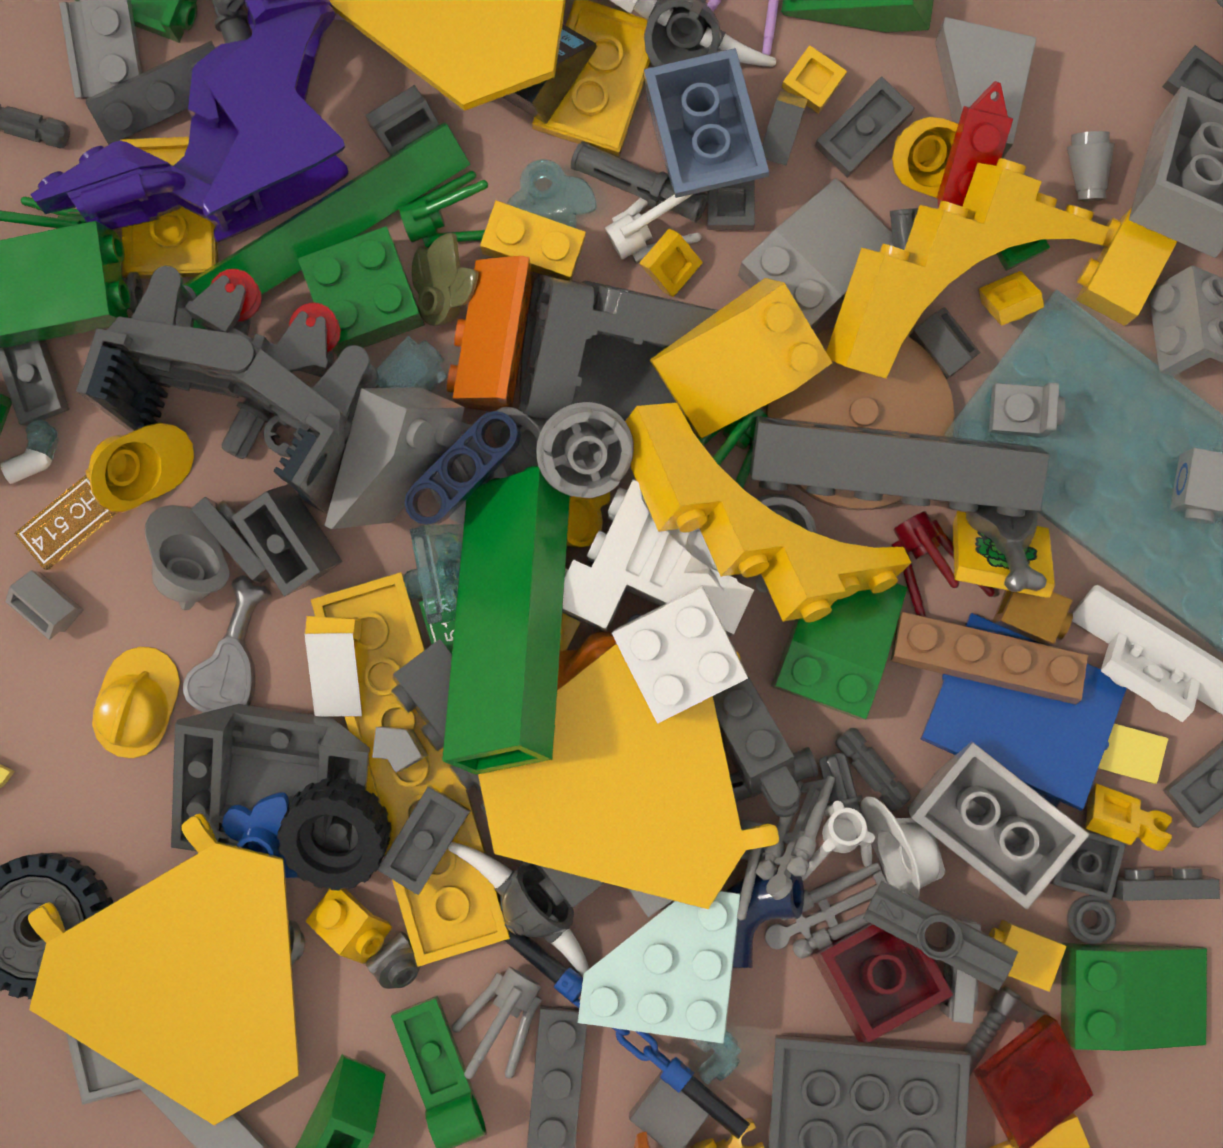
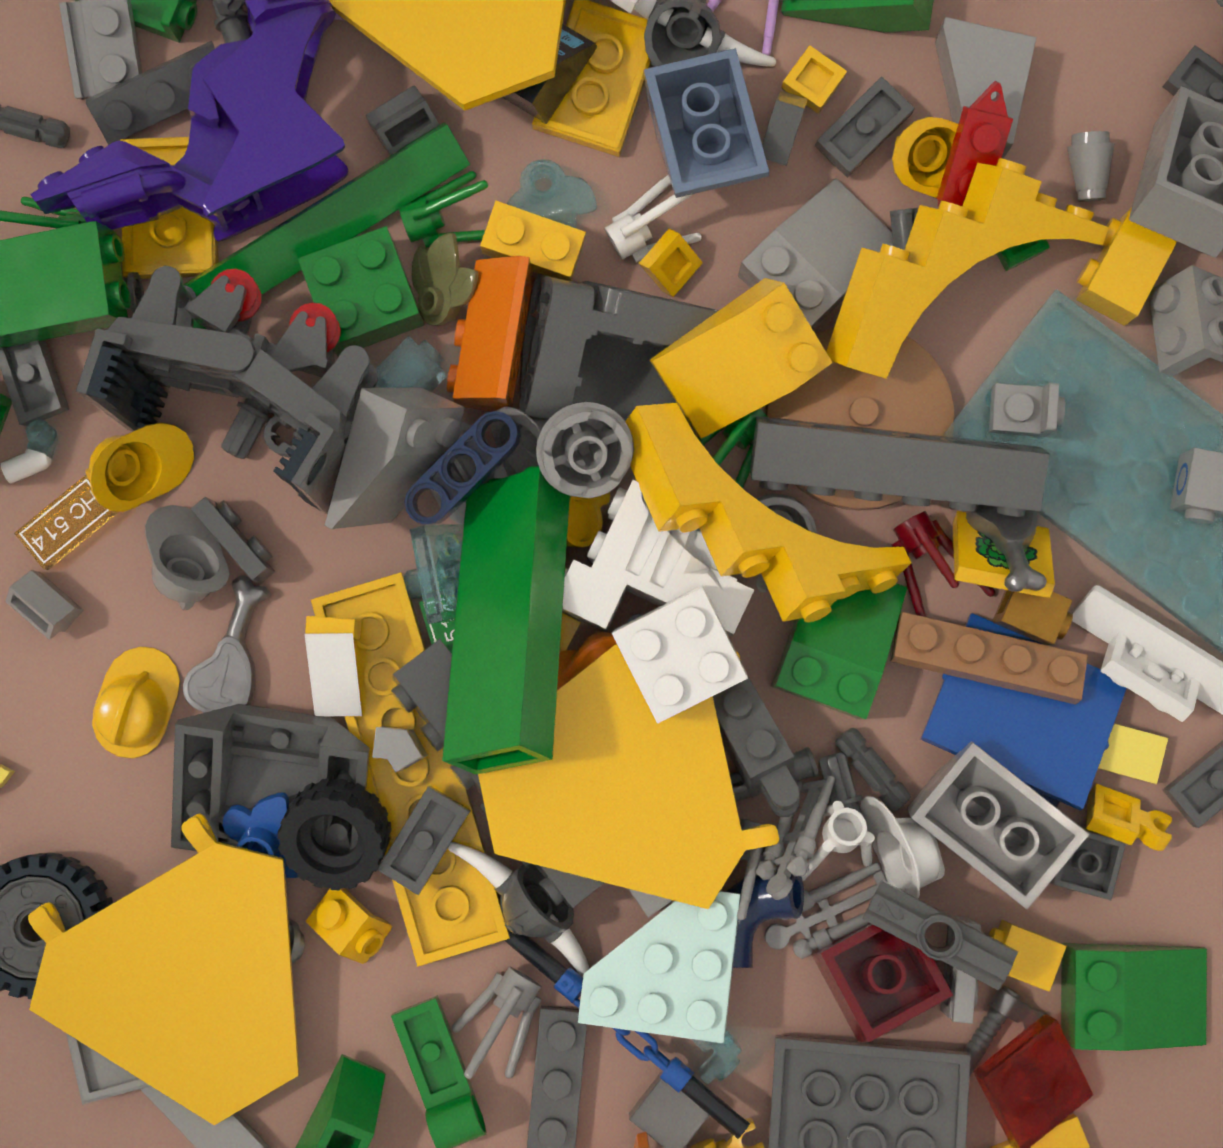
(286, 539): dark grey brick -> none
(394, 963): flat silver plate -> none
(634, 179): dark grey pin -> none
(732, 207): dark grey plate -> none
(945, 342): dark grey piece -> none
(1011, 298): yellow plate -> none
(1105, 923): dark grey plate -> none
(1184, 884): dark grey plate -> none

